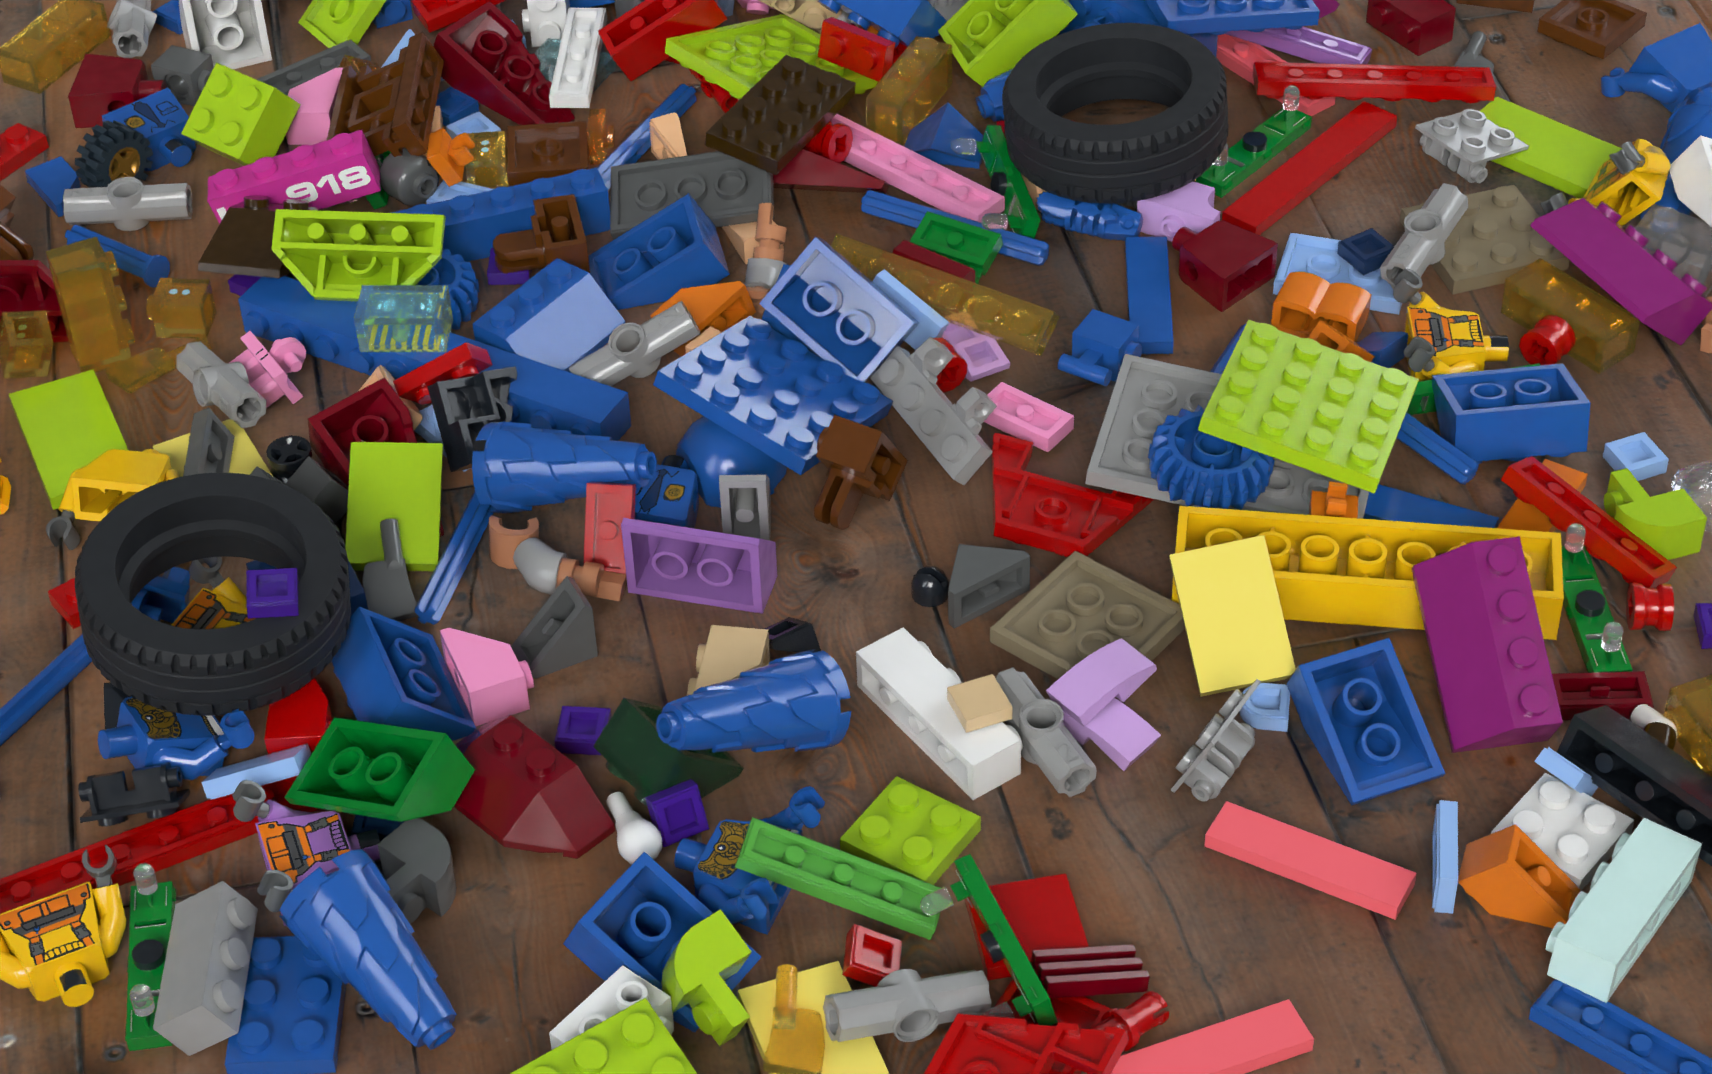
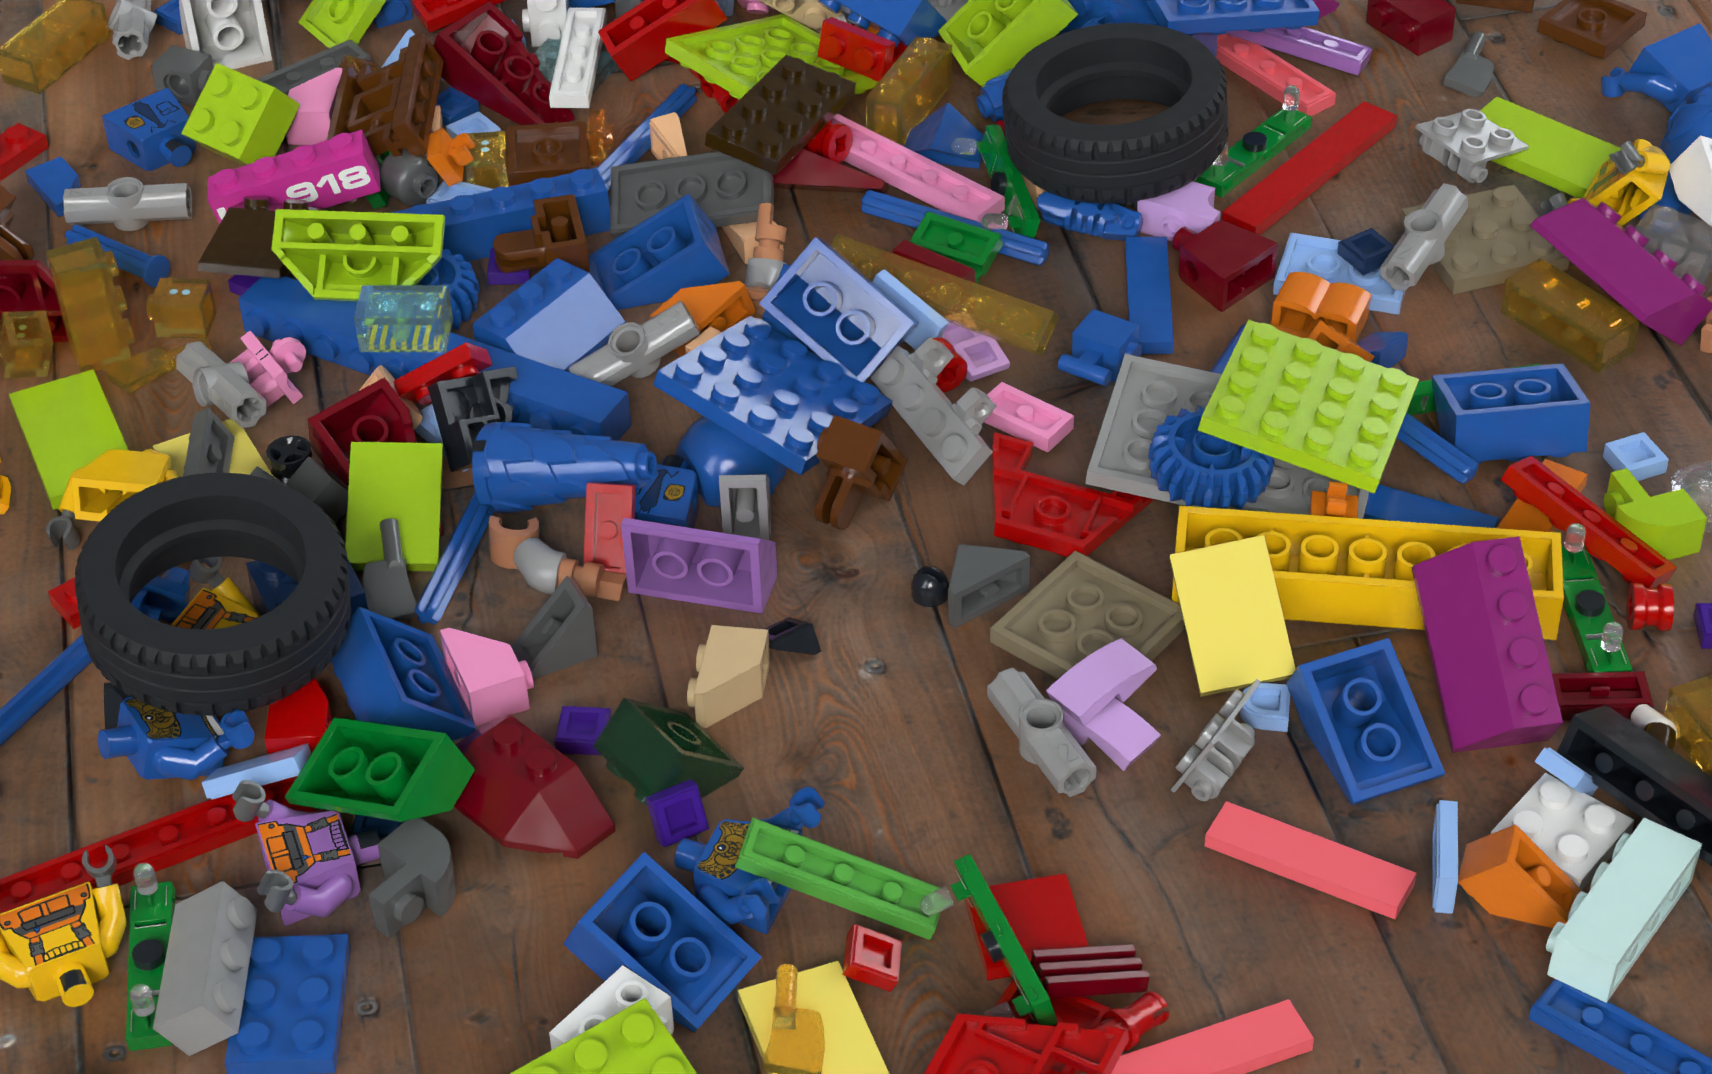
(107, 85): dark red torso -> none
(112, 154): black wheel -> none
(113, 800): black hinge -> none
(272, 593): dark purple tile -> none
(370, 945): blue cone -> none
(633, 832): white piece -> none
(697, 974): lime brick -> none
(764, 709): blue cone -> none
(905, 1005): light grey piece -> none
(911, 831): lime plate -> none
(912, 692): white brick -> none
(979, 703): tan tile -> none
(1375, 81): red plate -> none
(1441, 337): torso -> none
(1547, 341): red wheel -> none

